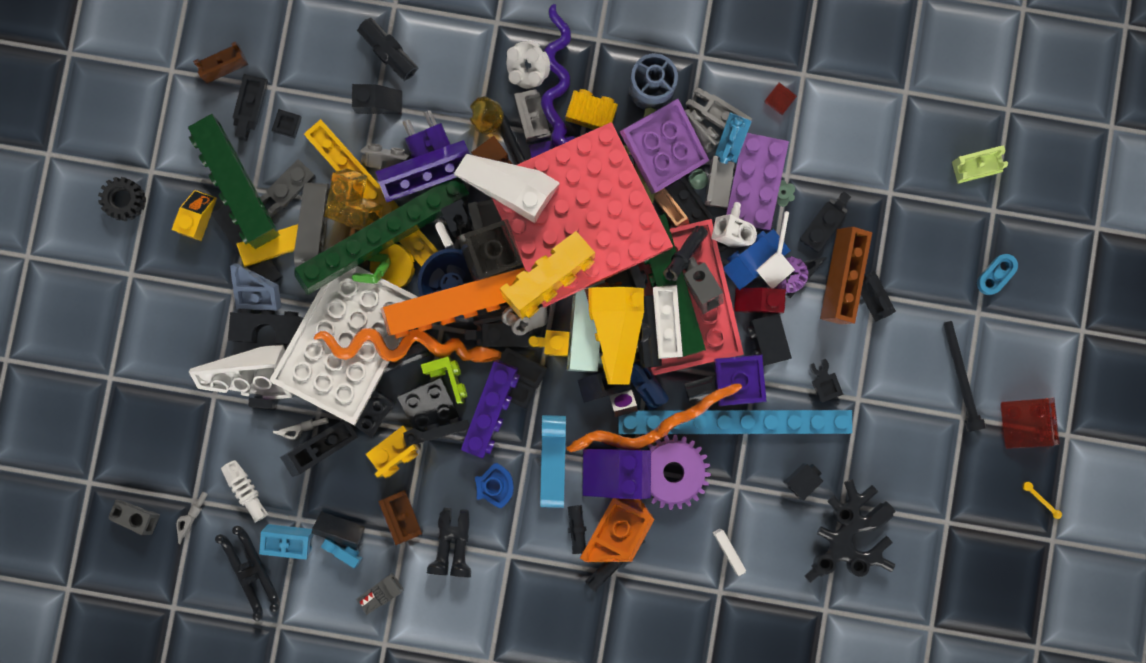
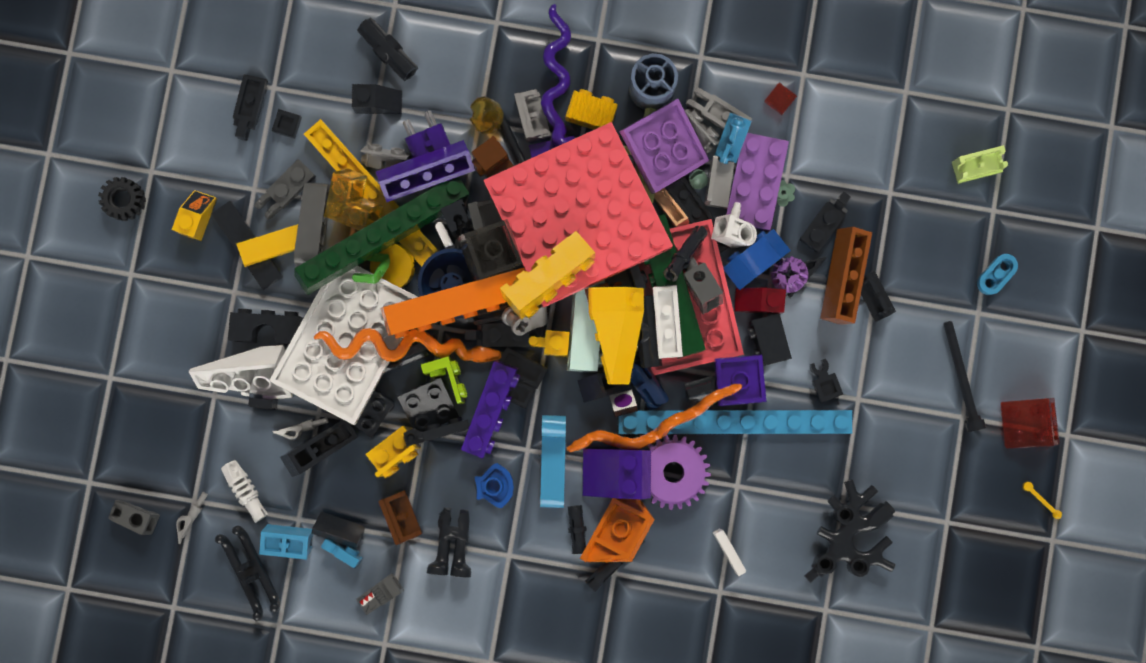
(221, 63): reddish brown hinge -> none
(233, 182): dark green brick -> none
(253, 290): sand blue wing -> none
(514, 186): white wedge -> none
(516, 66): white plate -> none
(777, 266): white piece -> none
(804, 480): black brick -> none

